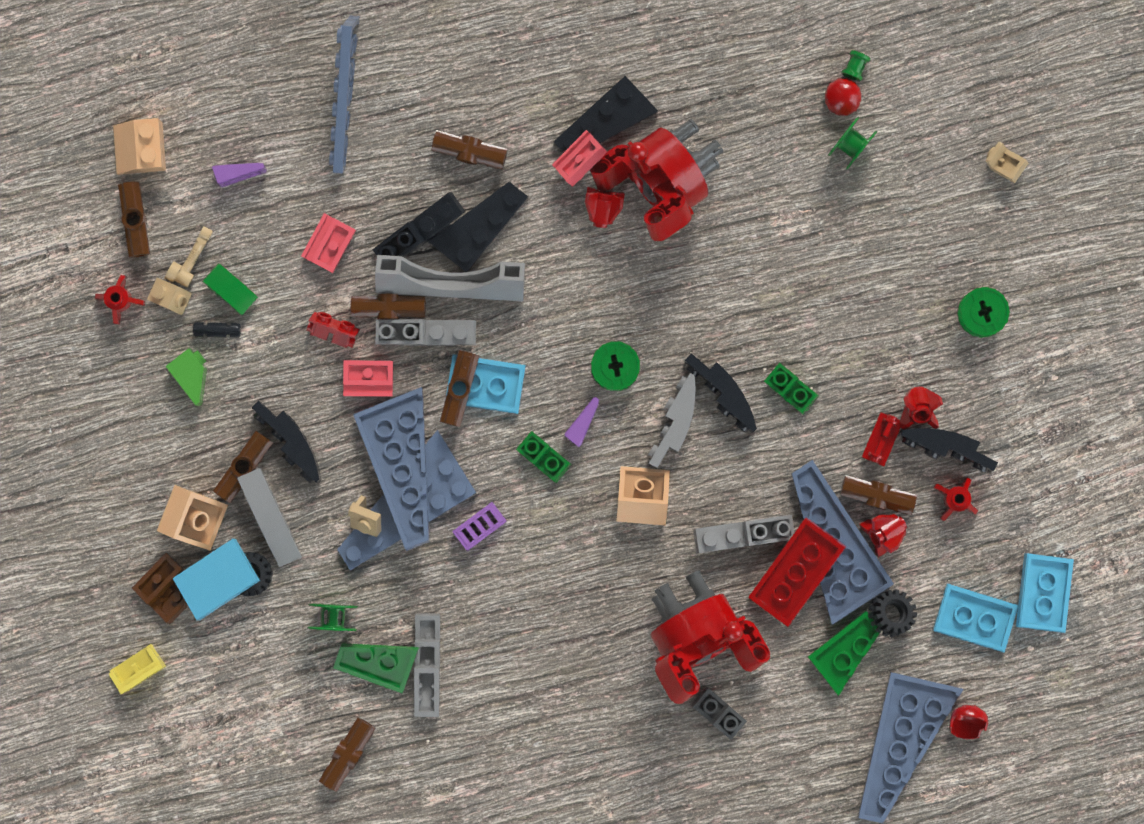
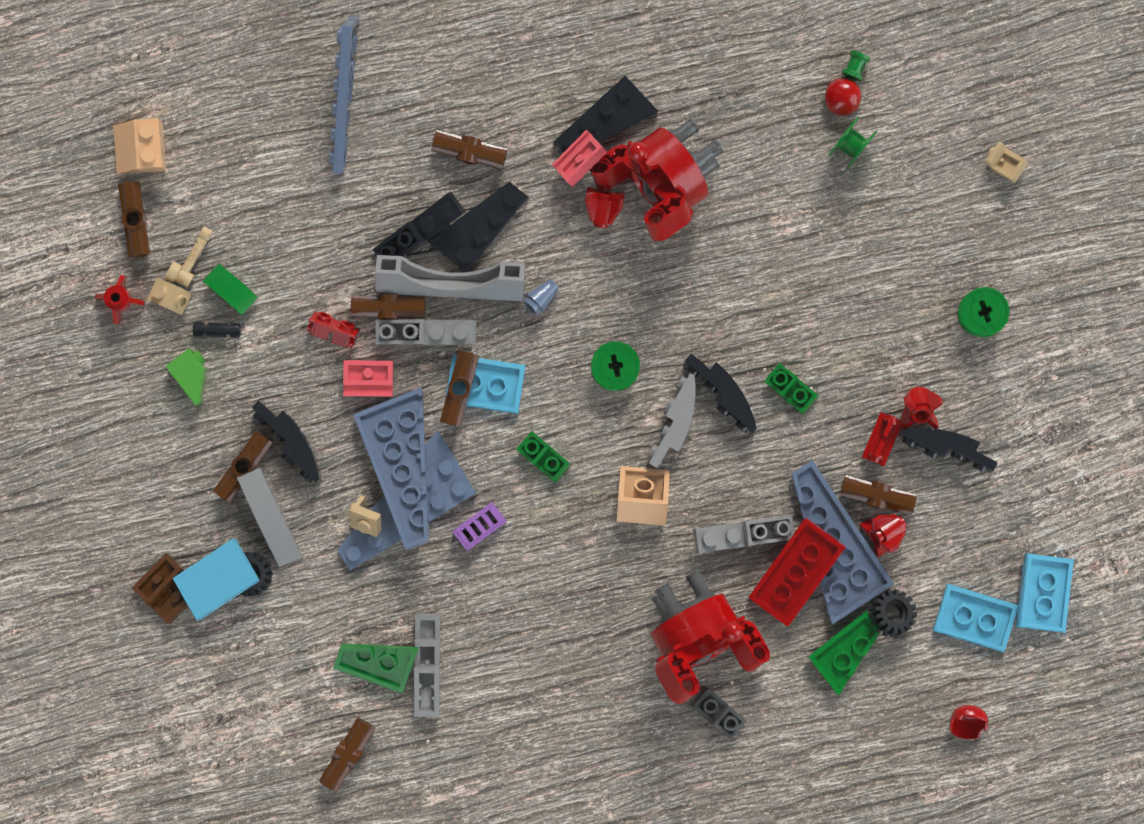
(136, 669): light yellow hinge -> none
(192, 518): light nougat slope -> none
(235, 173): medium lavender slope -> none
(328, 243): coral plate -> none
(332, 617): green piece -> none
(540, 297): none -> sand blue cone
(578, 430): medium lavender slope -> none
(906, 728): sand blue wing -> none
(949, 499): red brick -> none

